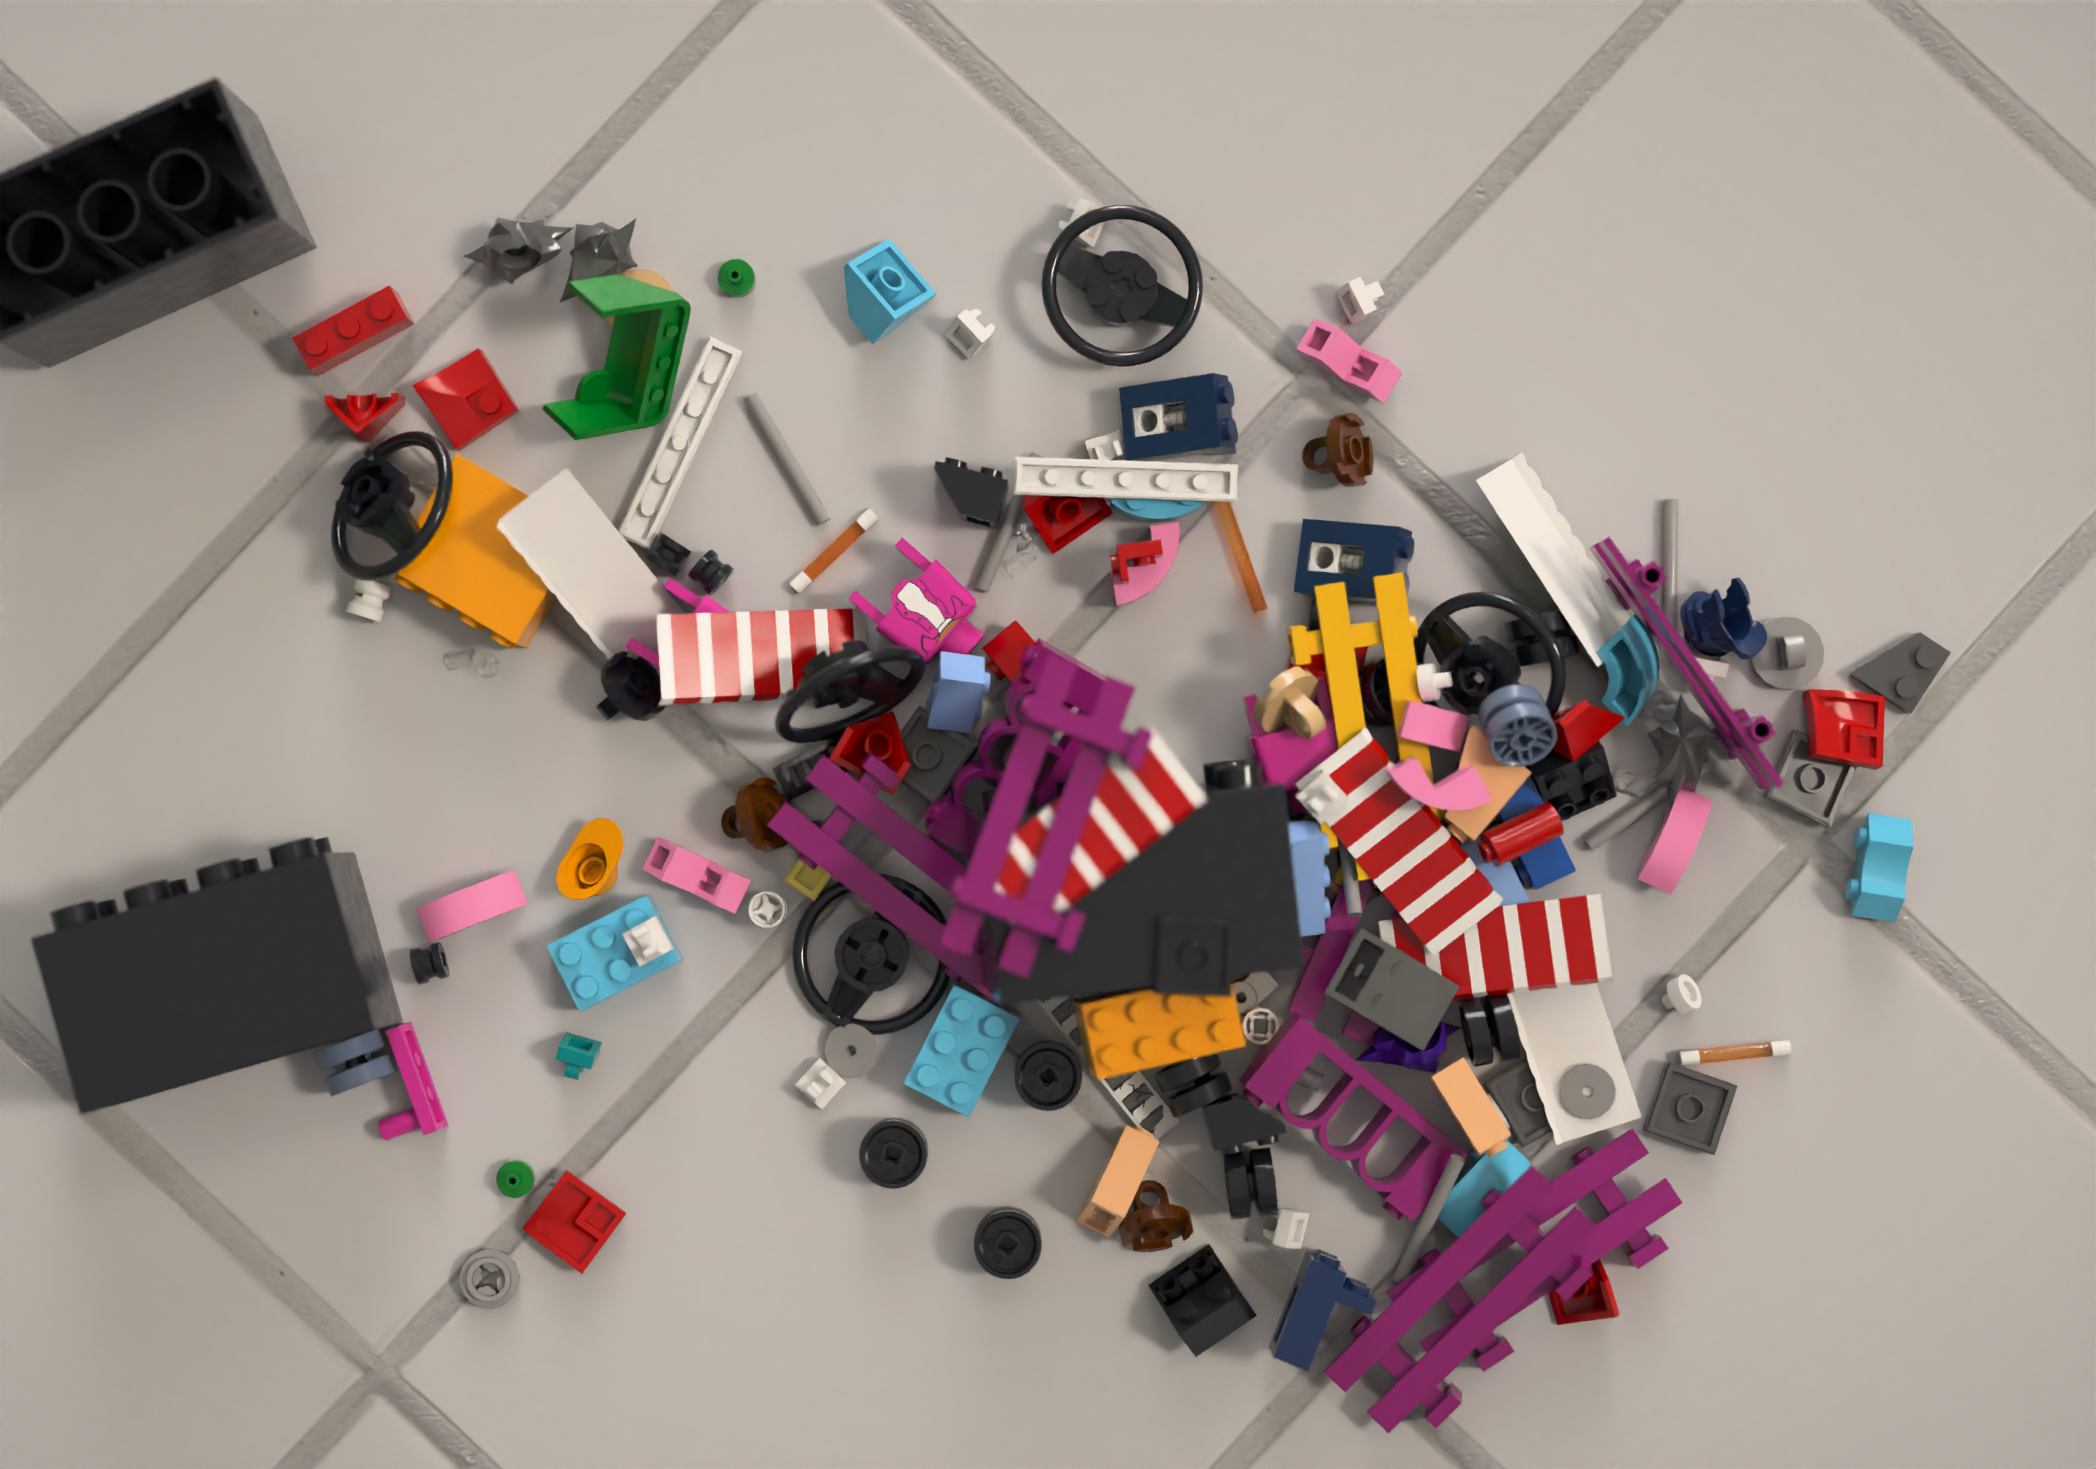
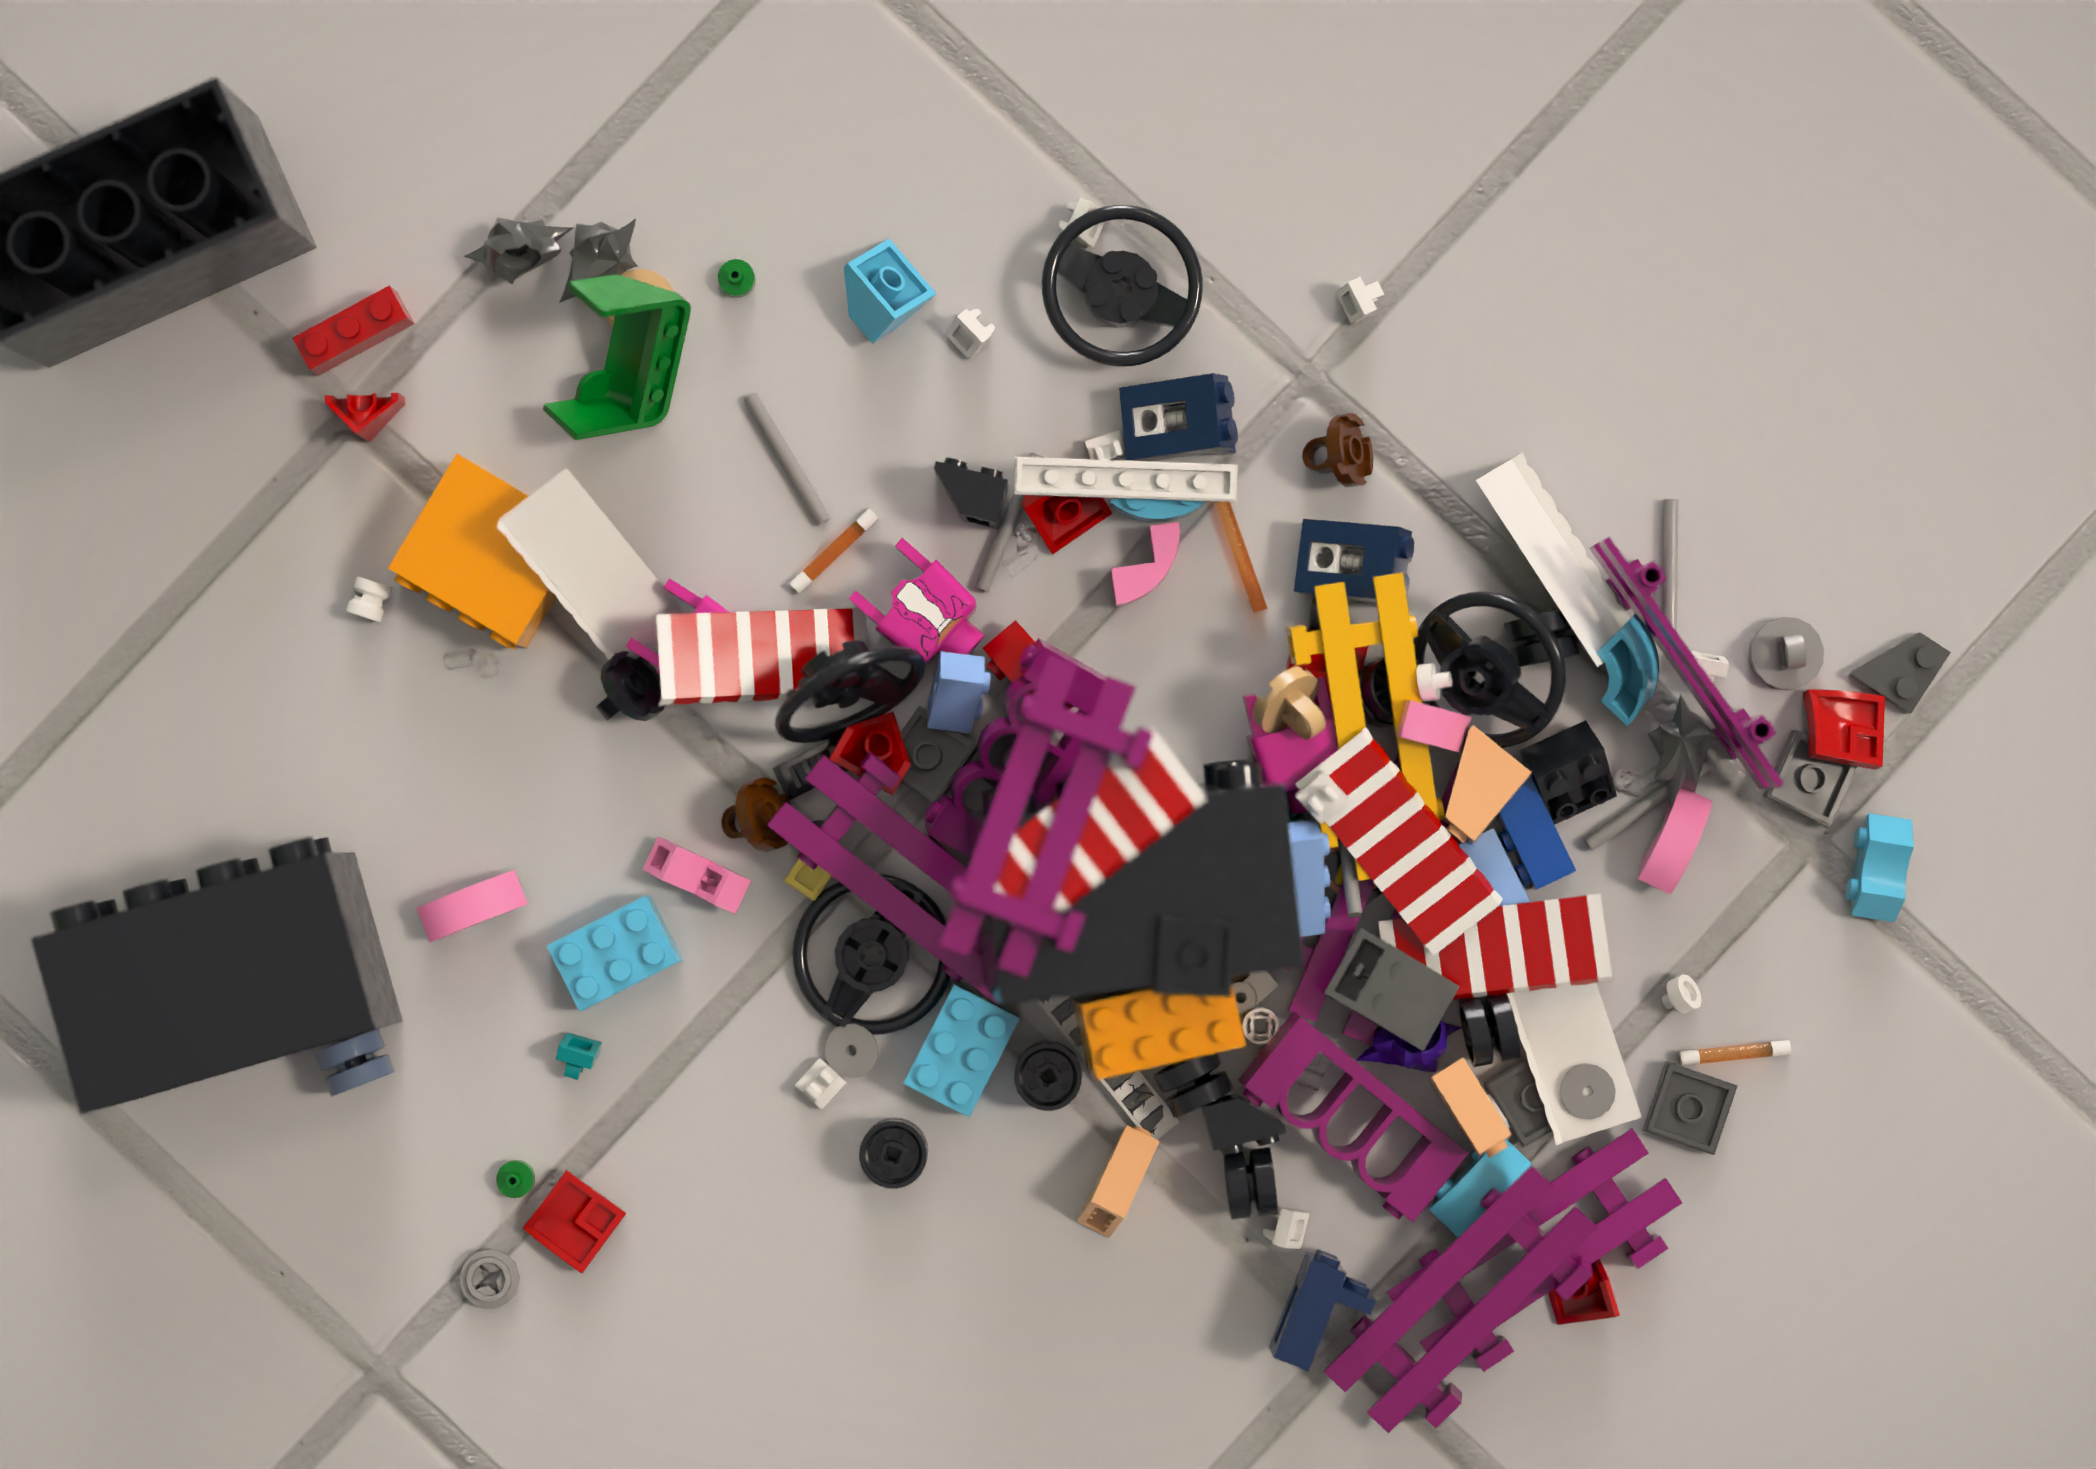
(378, 503): black piece -> none
(426, 1109): dark pink piece -> none
(429, 963): black wheel -> none
(467, 399): red plate -> none
(591, 861): light orange piece -> none
(647, 941): white tile -> none
(668, 554): black wheel -> none
(680, 443): white tile -> none
(710, 572): black wheel -> none
(762, 911): white wheel -> none
(996, 1257): black wheel -> none
(1140, 553): red bracket -> none
(1157, 1225): reddish brown tile -> none
(1202, 1300): black slope -> none
(1347, 361): bright pink brick -> none
(1429, 1218): light grey bar -> none
(1455, 792): bright pink brick -> none
(1517, 725): sand blue wheel -> none
(1520, 834): red brick -> none
(1581, 728): red slope -> none
(1722, 625): dark blue helmet -> none

